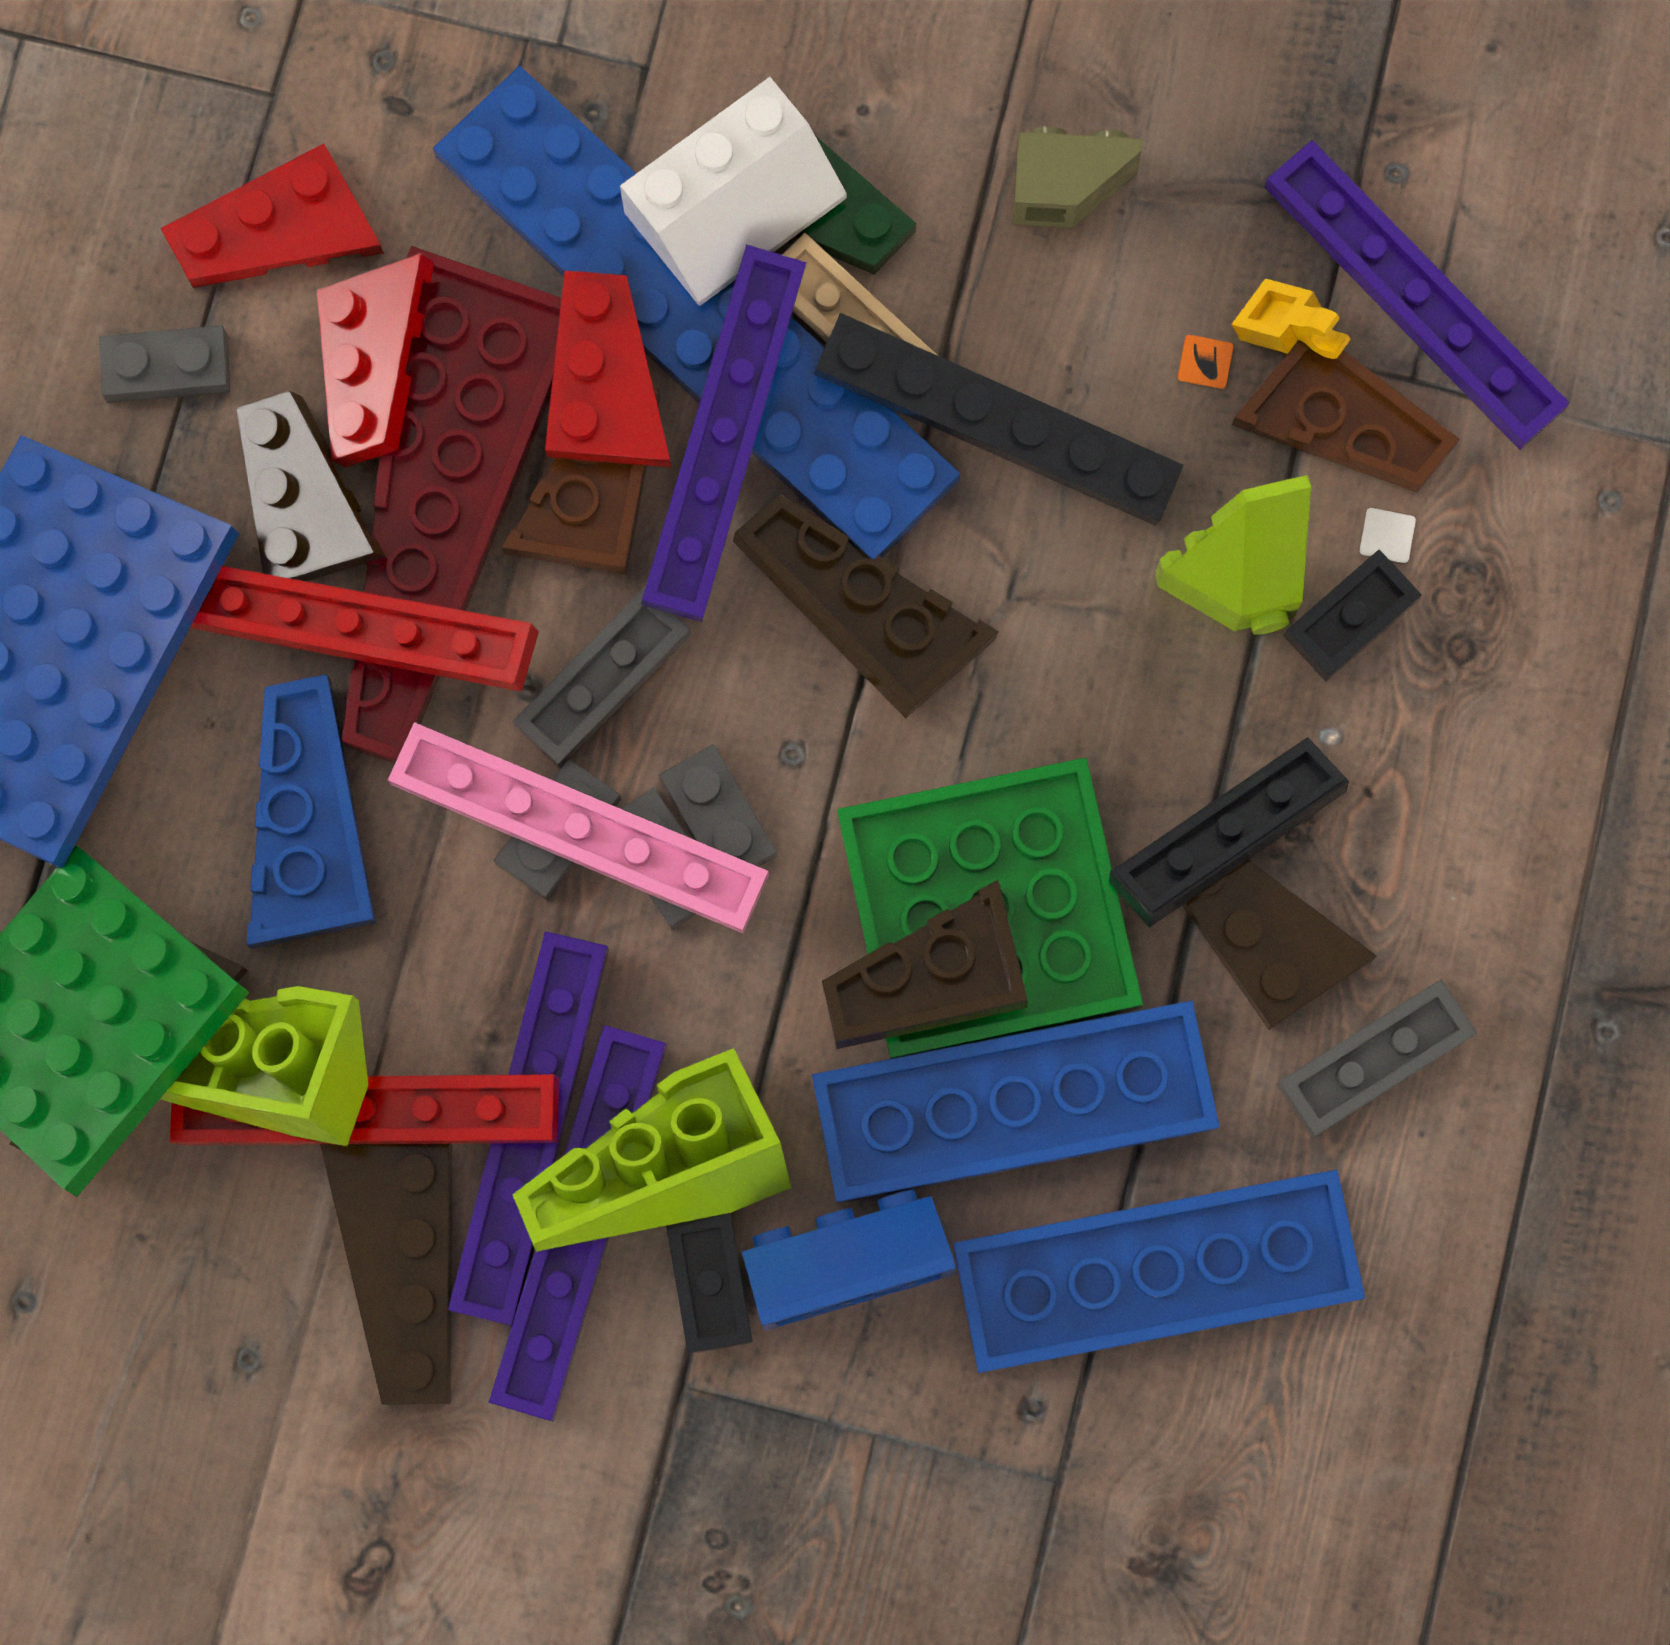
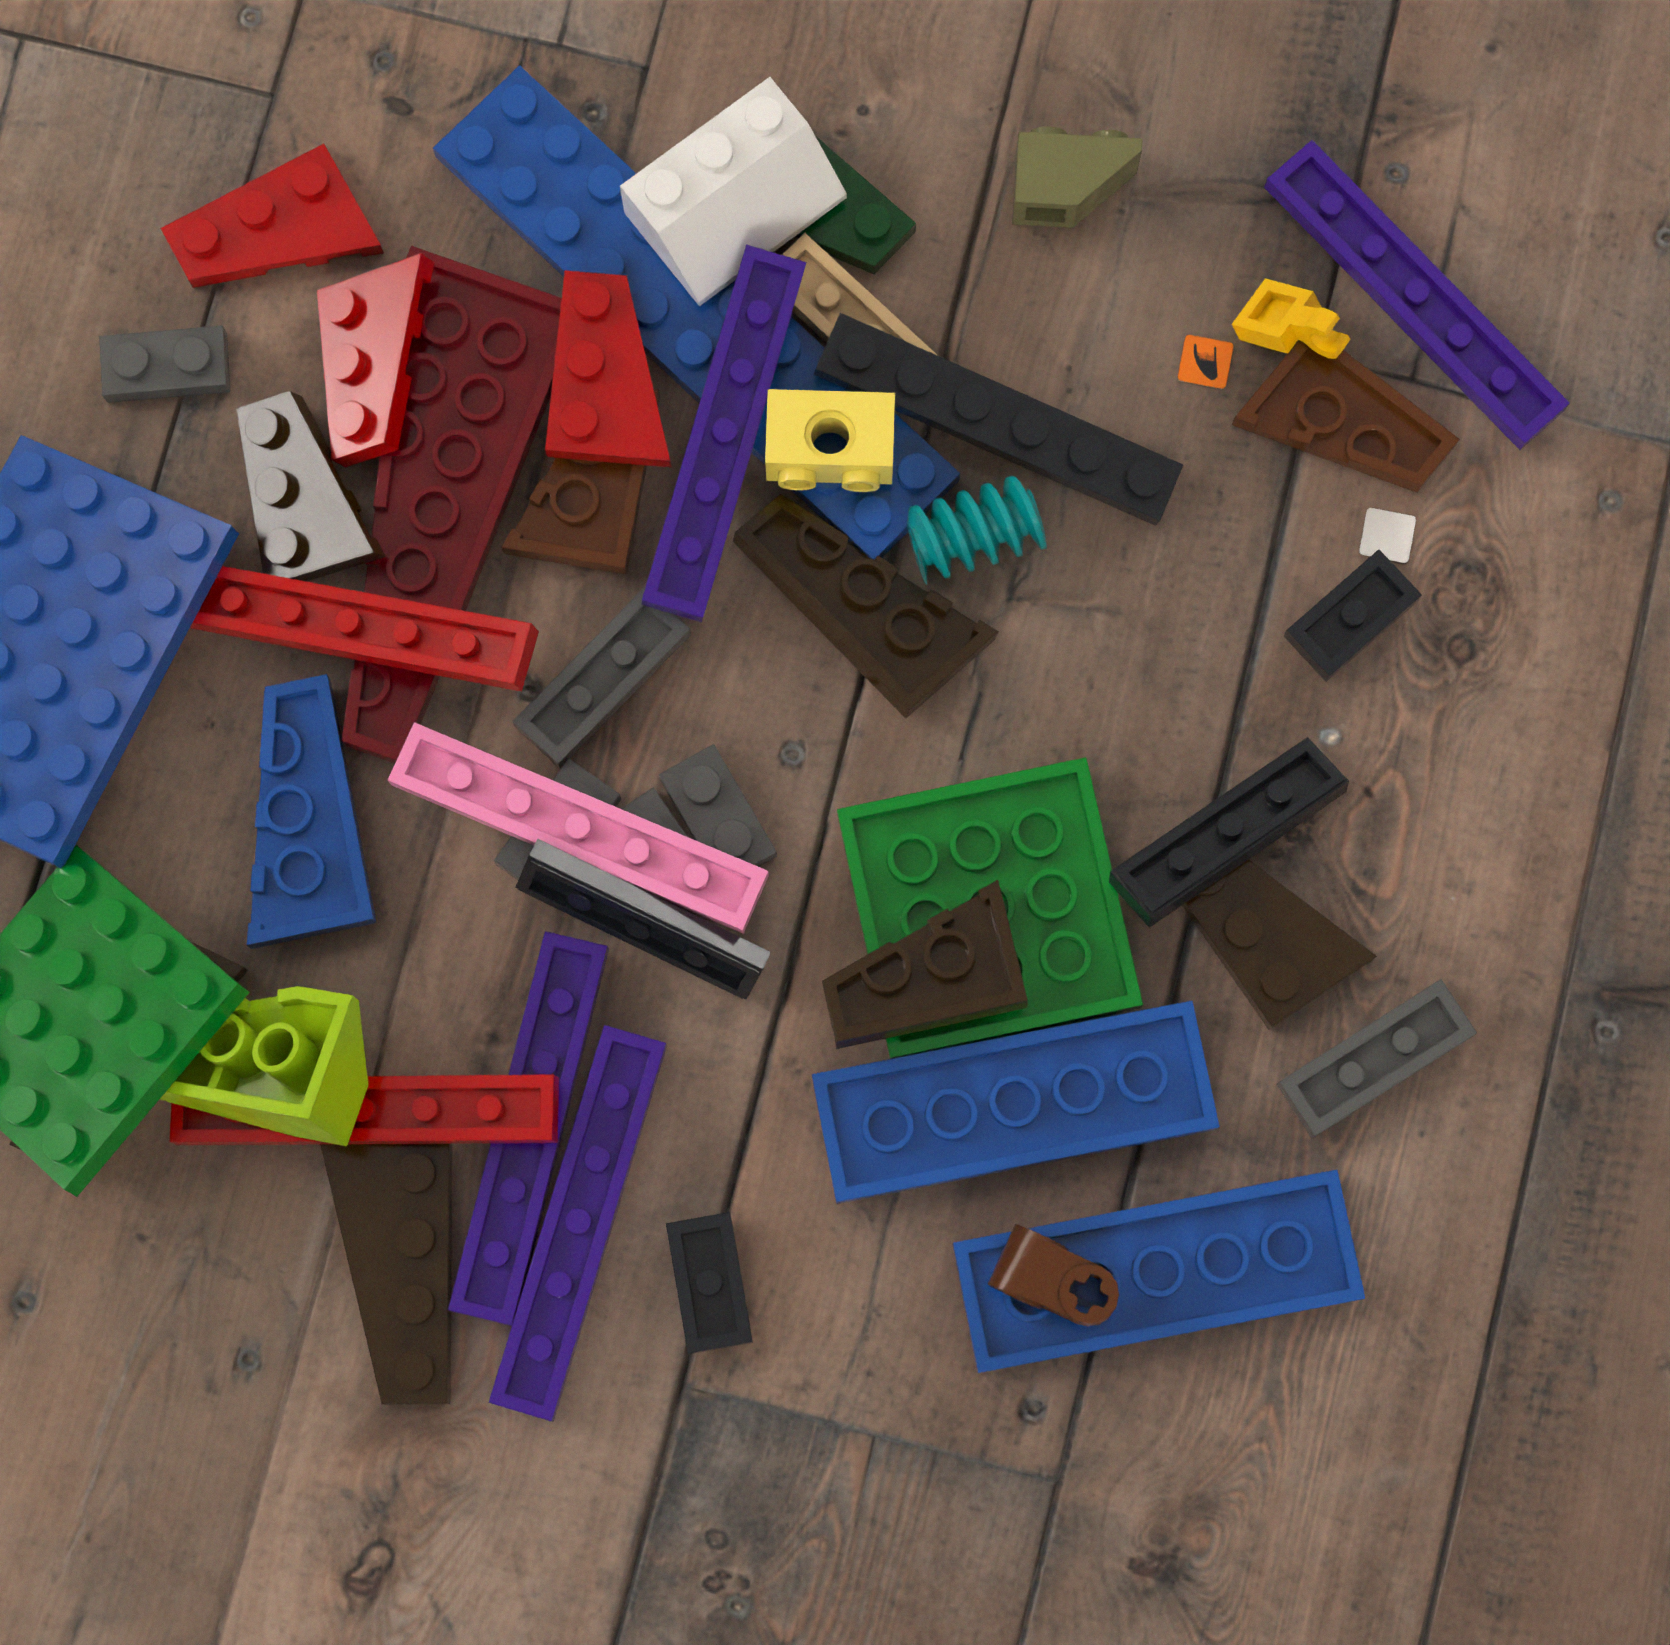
(642, 919): none -> black tile
(674, 1160): lime wedge -> none
(801, 416): none -> light yellow brick
(847, 1259): blue slope -> none
(974, 527): none -> teal piece
(1043, 1272): none -> reddish brown piece
(1250, 560): lime wedge -> none

